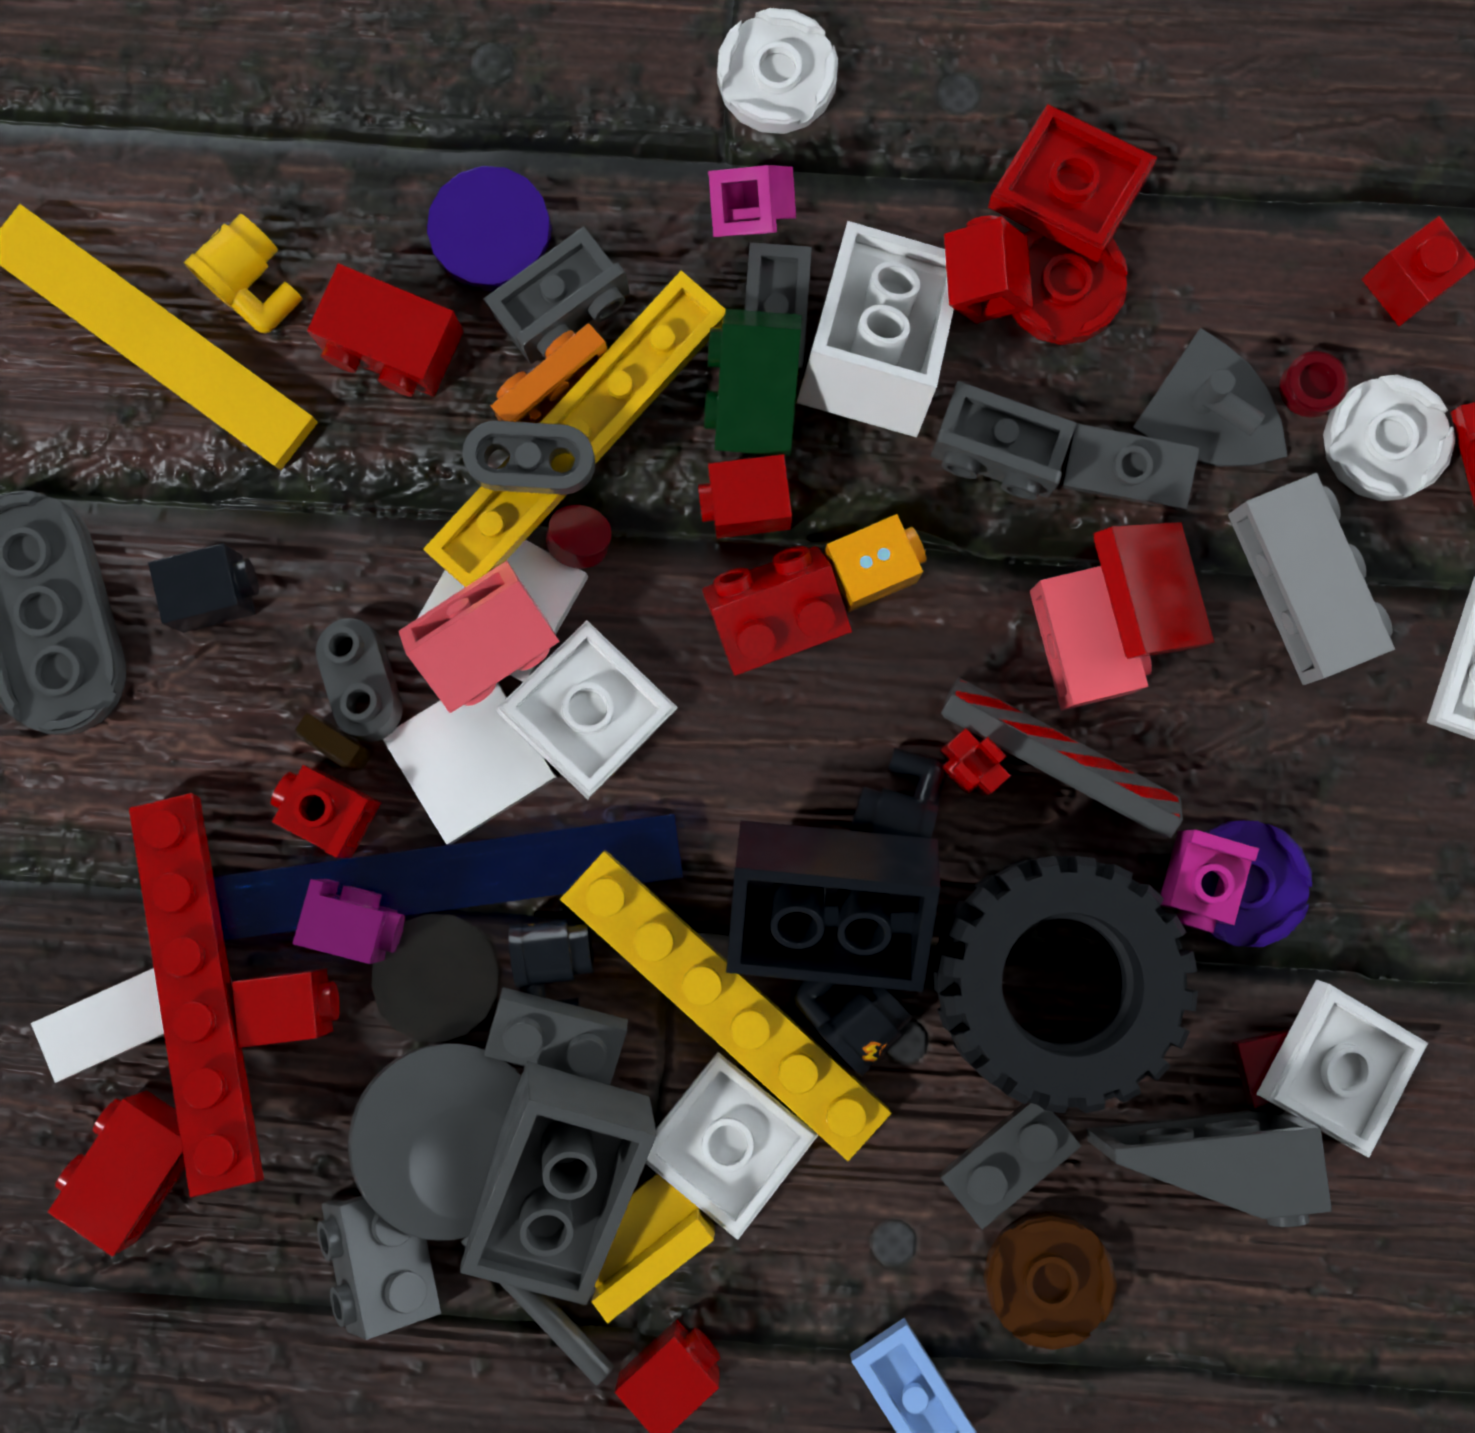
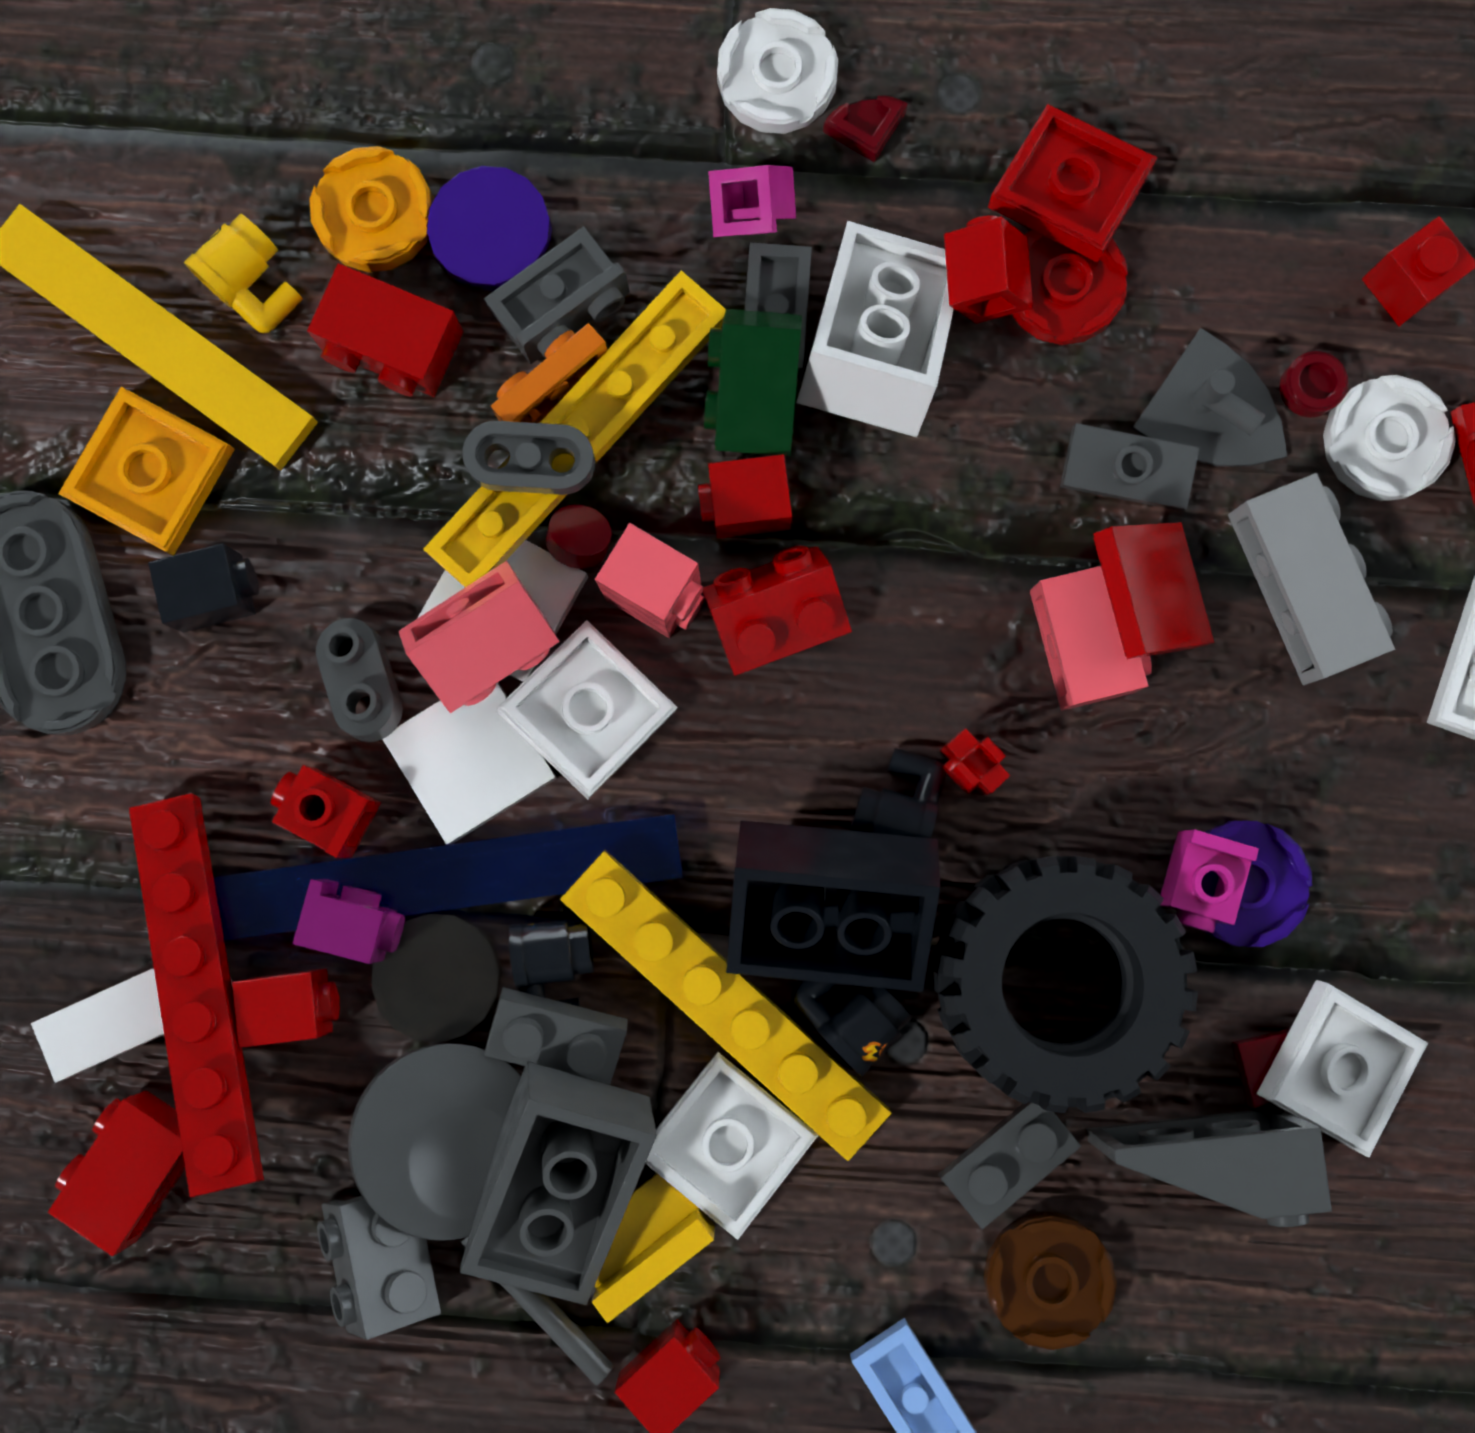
(147, 471): none -> light orange tile
(333, 742): dark brown tile -> none
(371, 209): none -> light orange tile
(651, 582): none -> coral brick
(866, 124): none -> dark red tile
(876, 561): light orange brick -> none
(1002, 442): dark grey bracket -> none
(1063, 758): dark grey tile -> none

